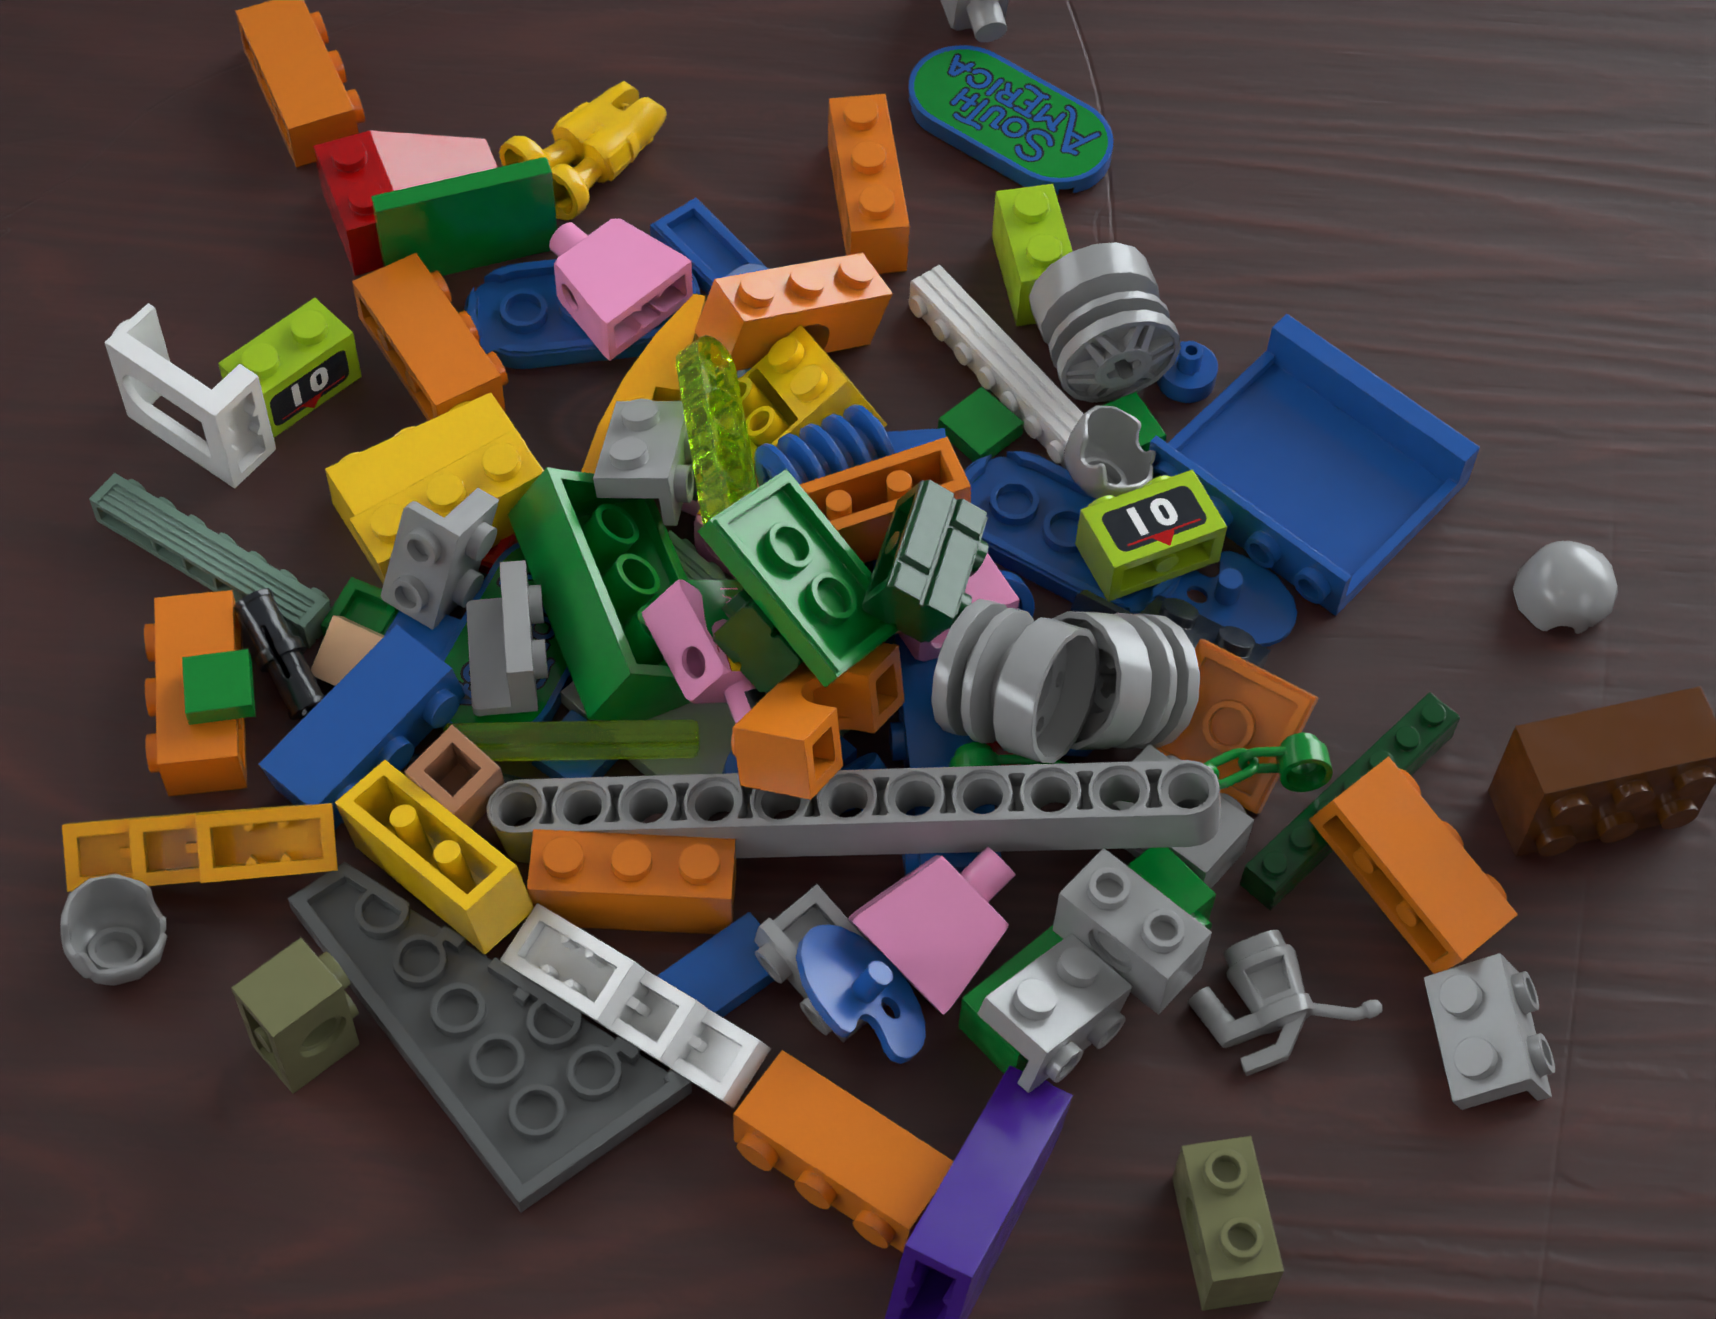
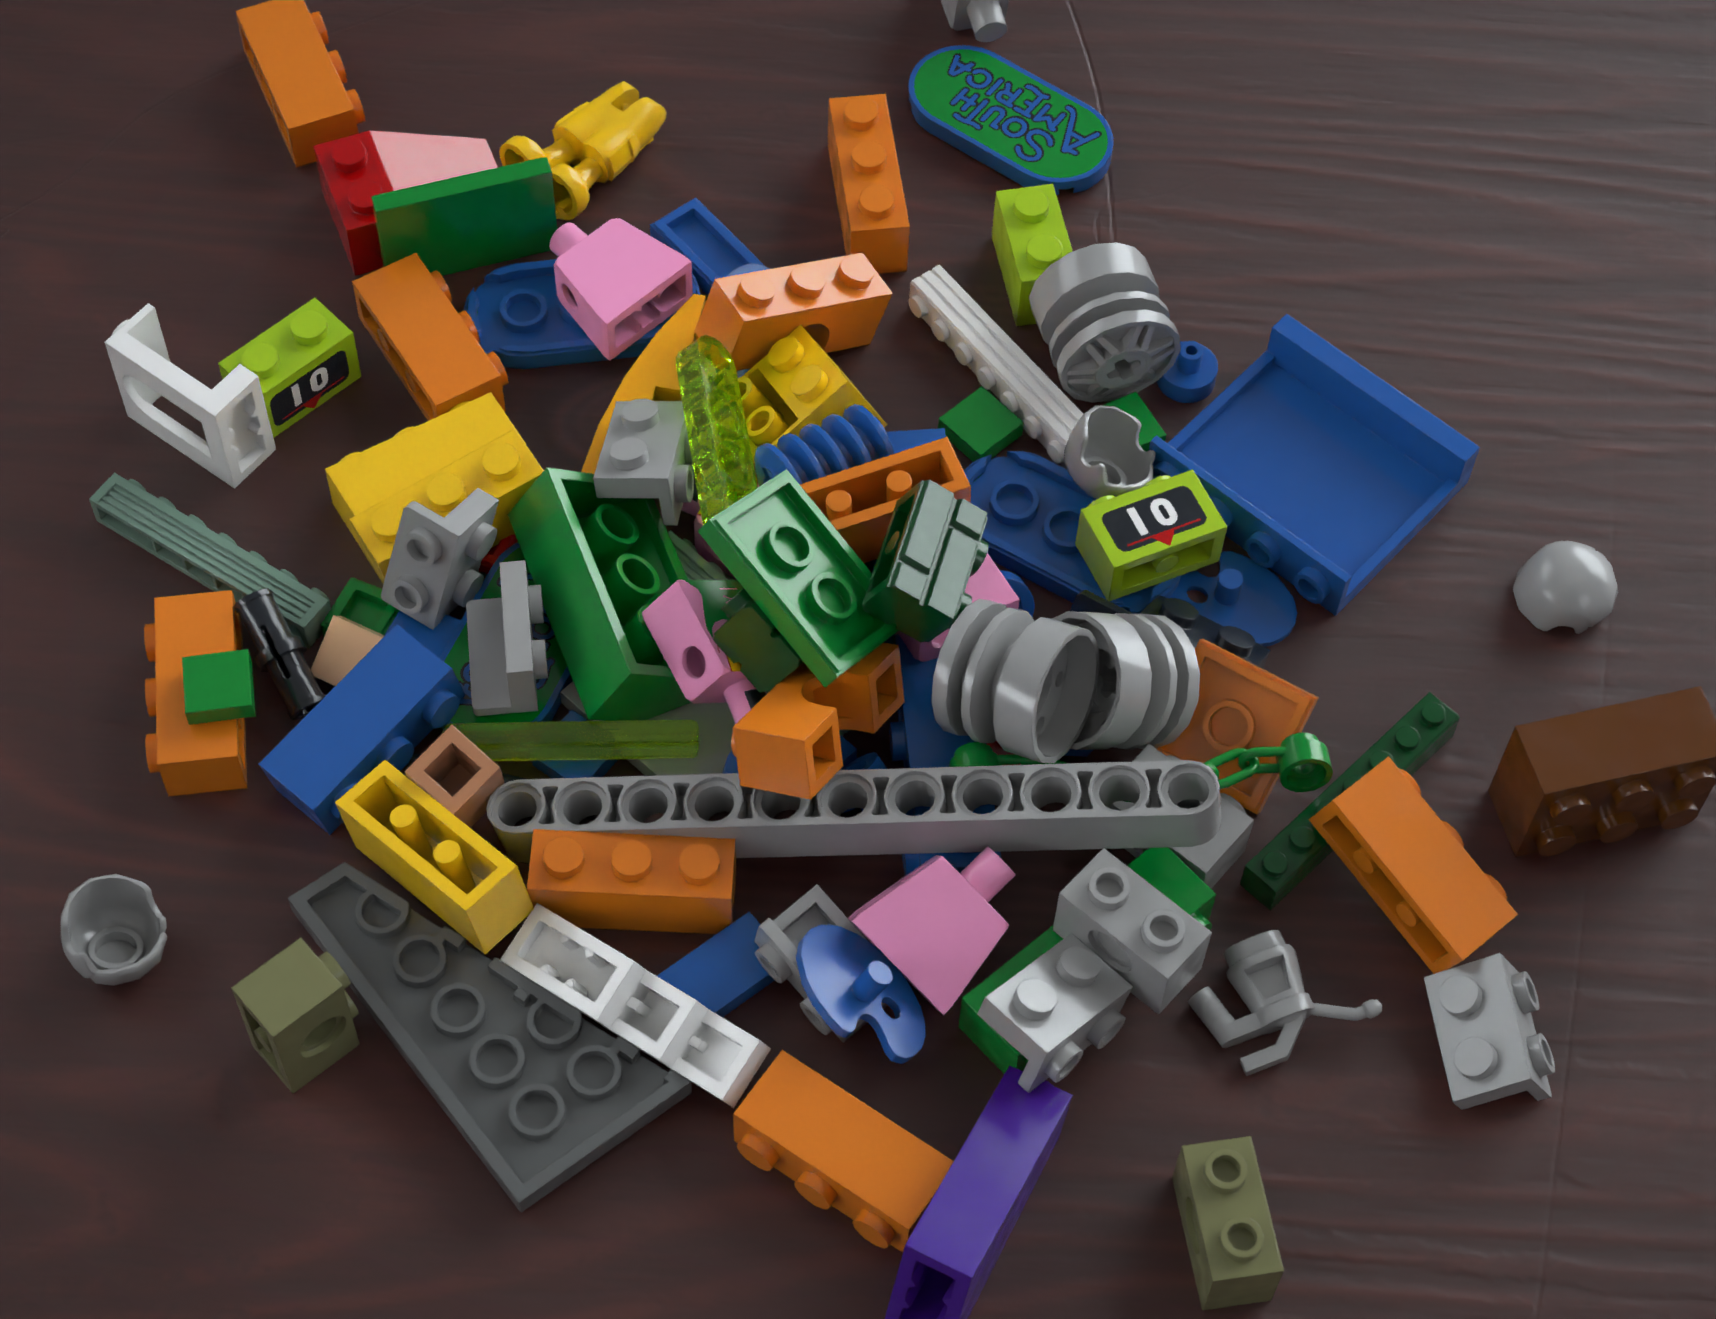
(203, 845): light orange slope -> none

